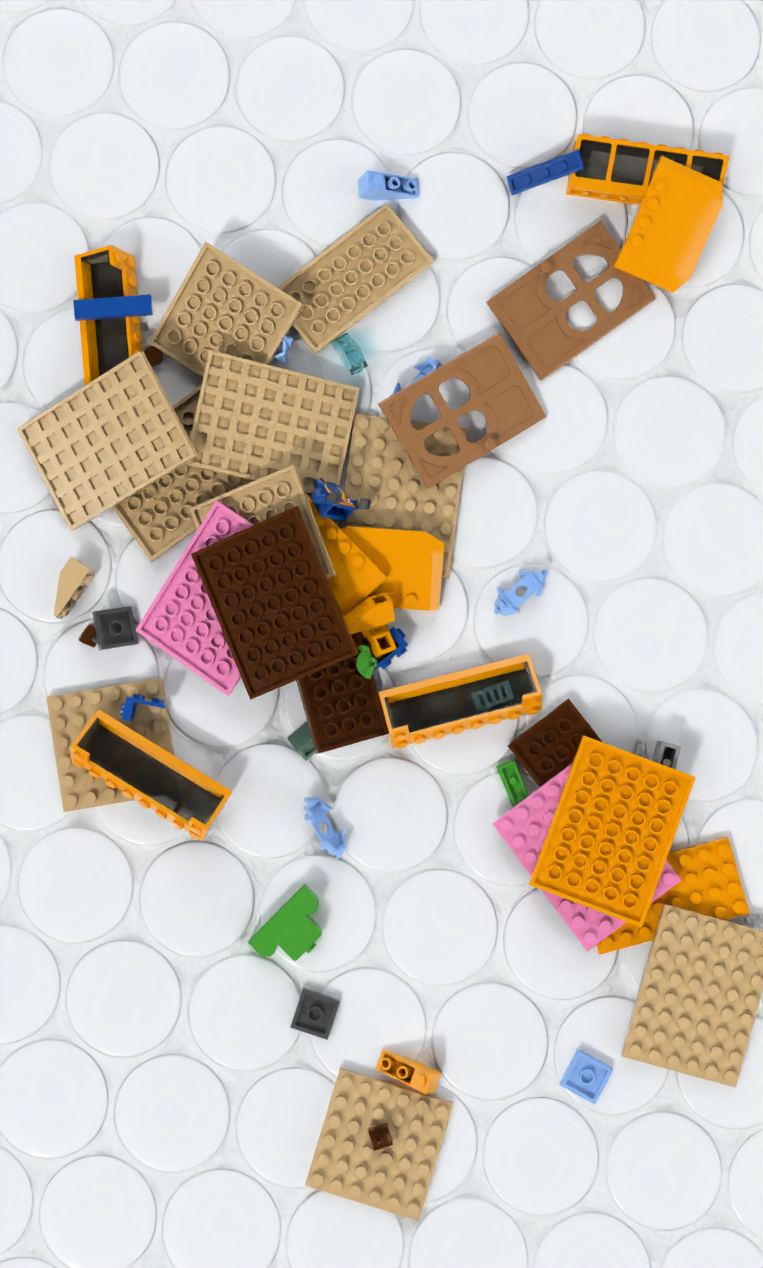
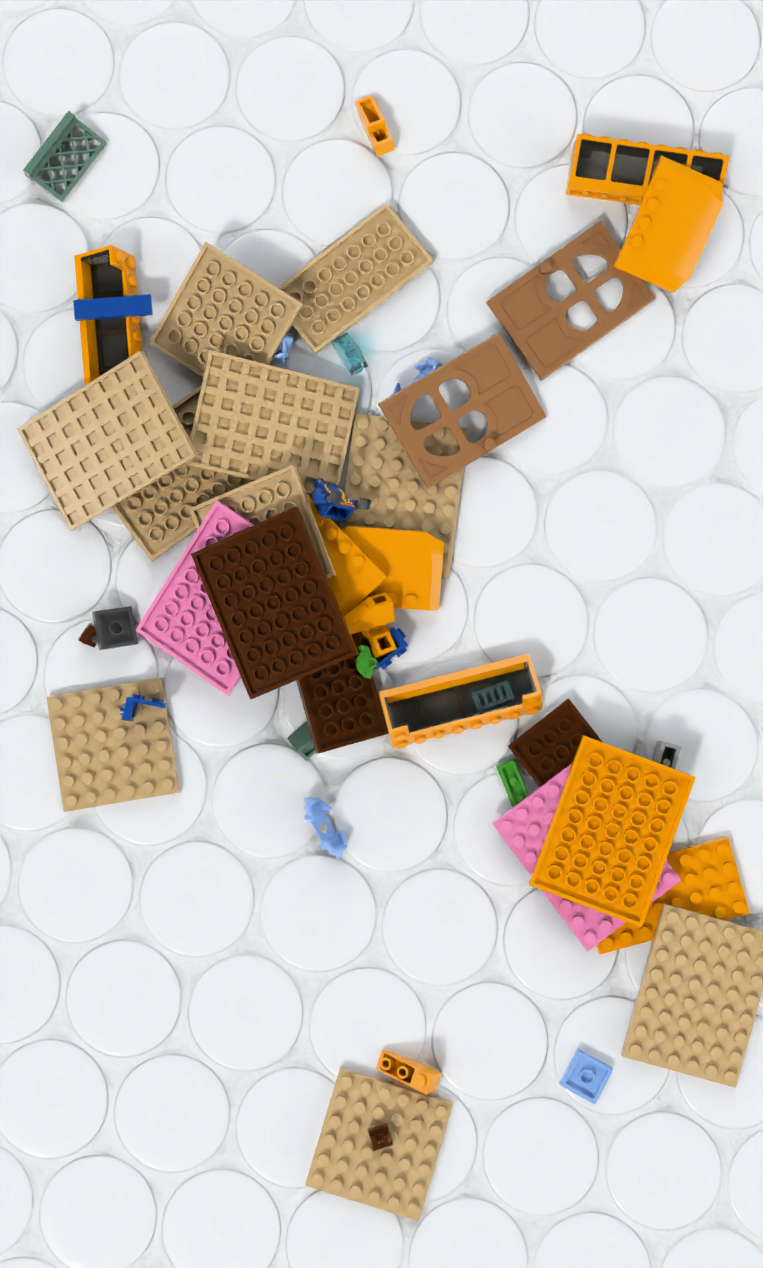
(51, 146): none -> sand green fence
(71, 582): tan slope -> none
(149, 775): window -> none
(153, 355): reddish brown tile -> none
(290, 927): bright green brick -> none
(315, 1013): dark grey tile -> none
(374, 125): none -> light orange slope
(386, 186): light blue slope -> none
(508, 601): light blue piece -> none
(545, 172): blue tile -> none

